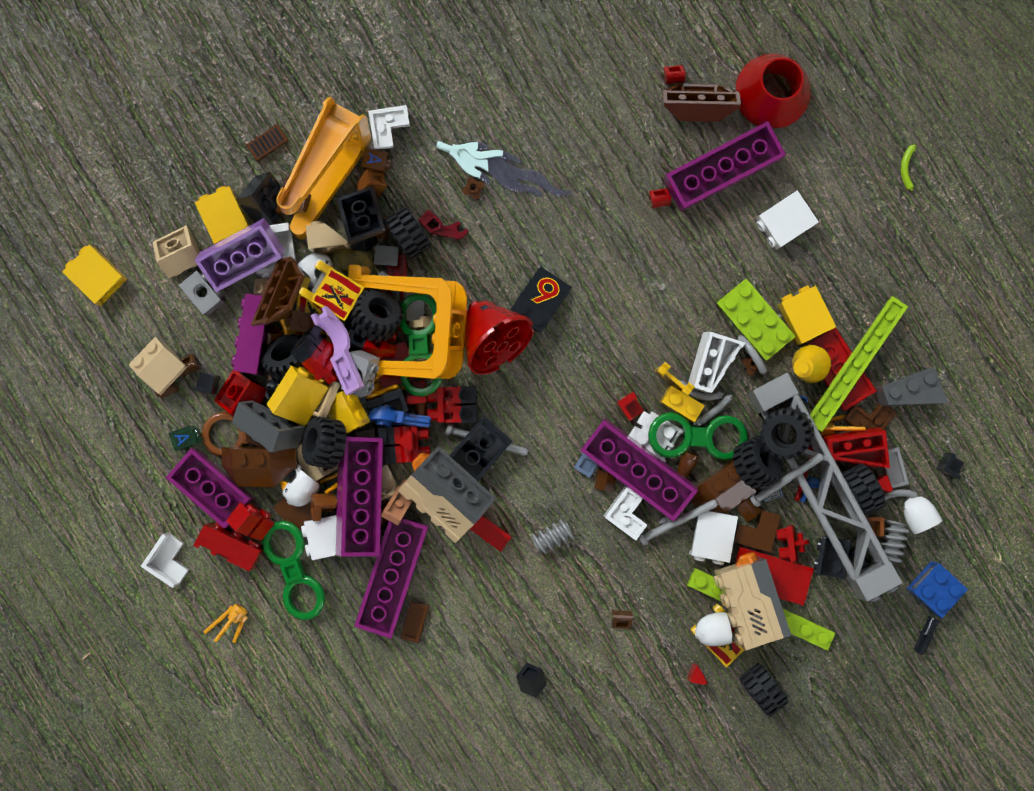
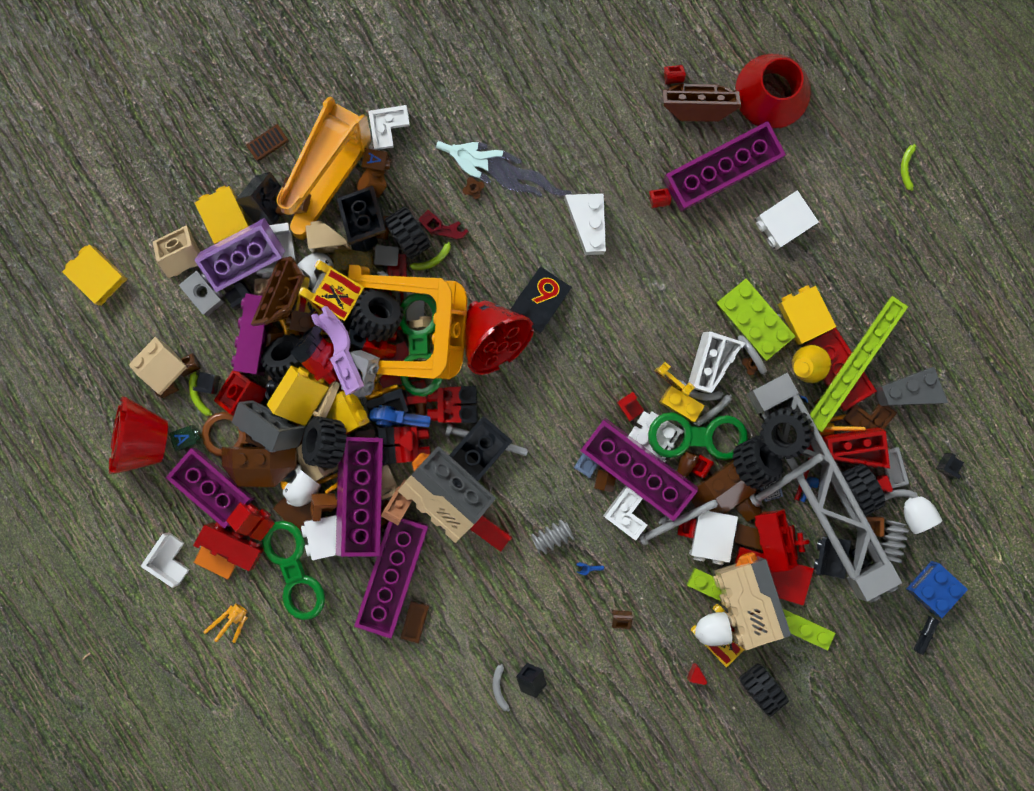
(137, 438): none -> red cone
(195, 397): none -> lime piece
(215, 564): none -> orange tile
(236, 294): none -> black panel
(433, 262): none -> lime piece
(496, 688): none -> light grey piece
(586, 568): none -> blue hand
(589, 222): none -> white wedge
(687, 529): none -> red slope
(702, 467): none -> red slope
(776, 540): none -> red brick

